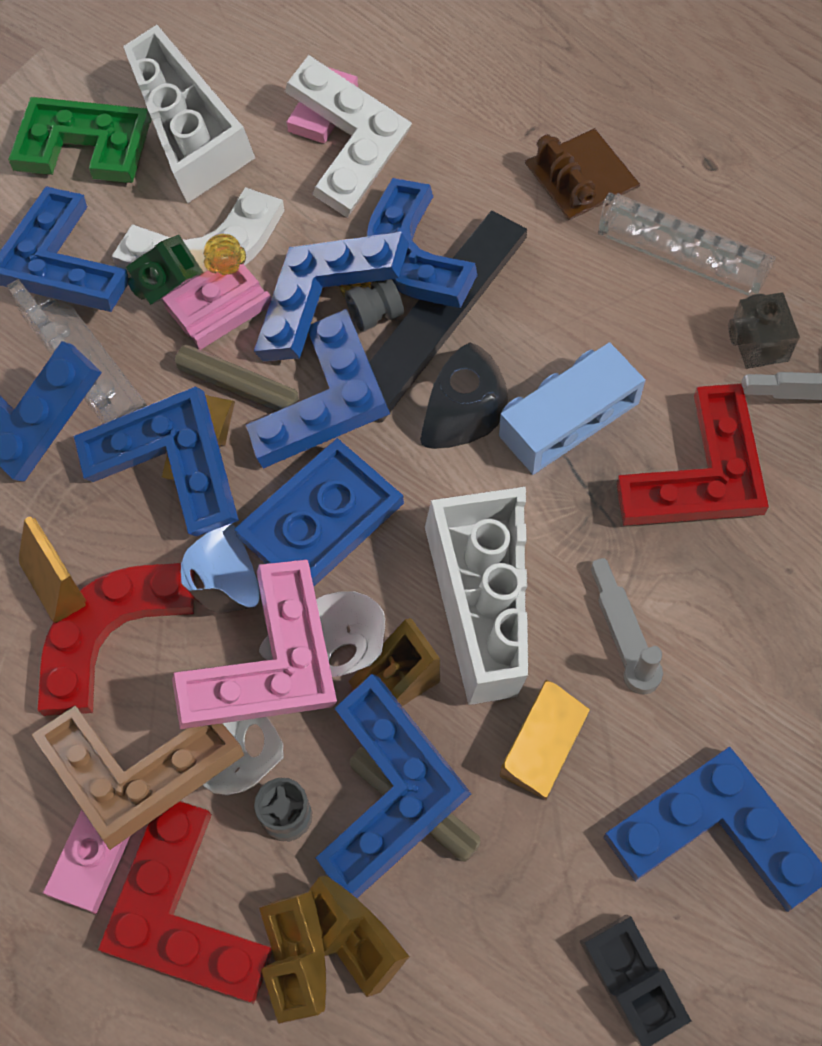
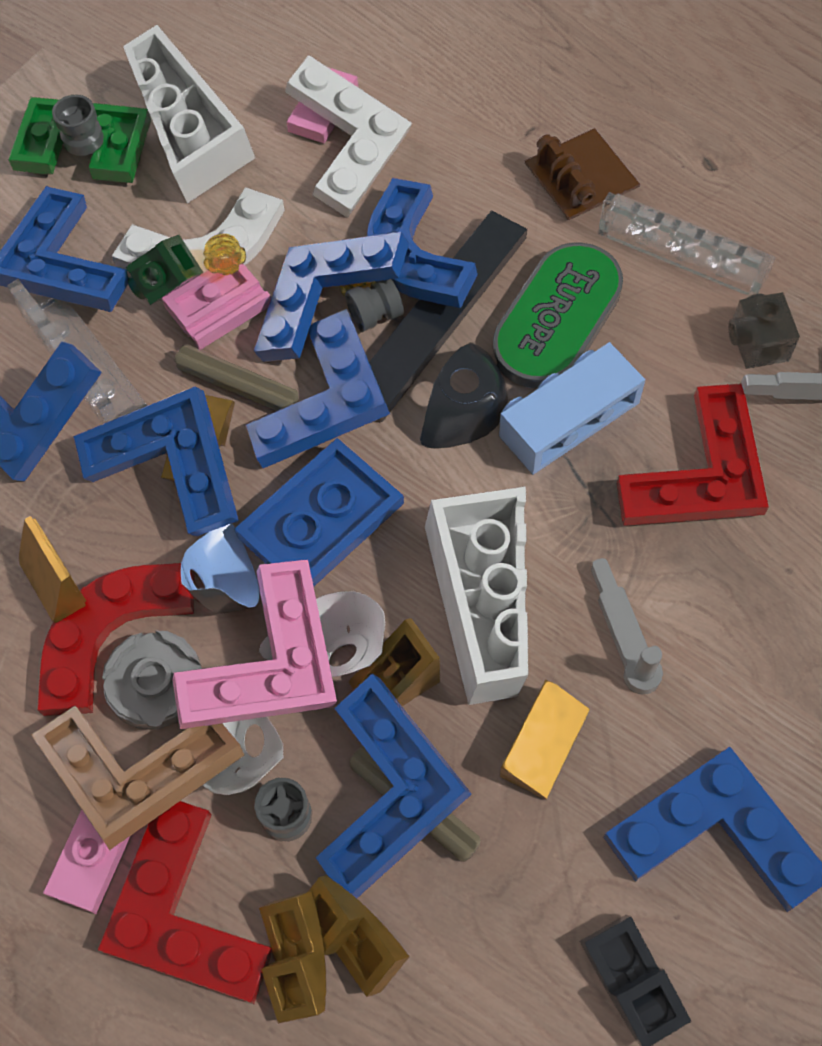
(78, 124): none -> dark grey wheel
(141, 675): none -> light grey tile
(557, 313): none -> green tile

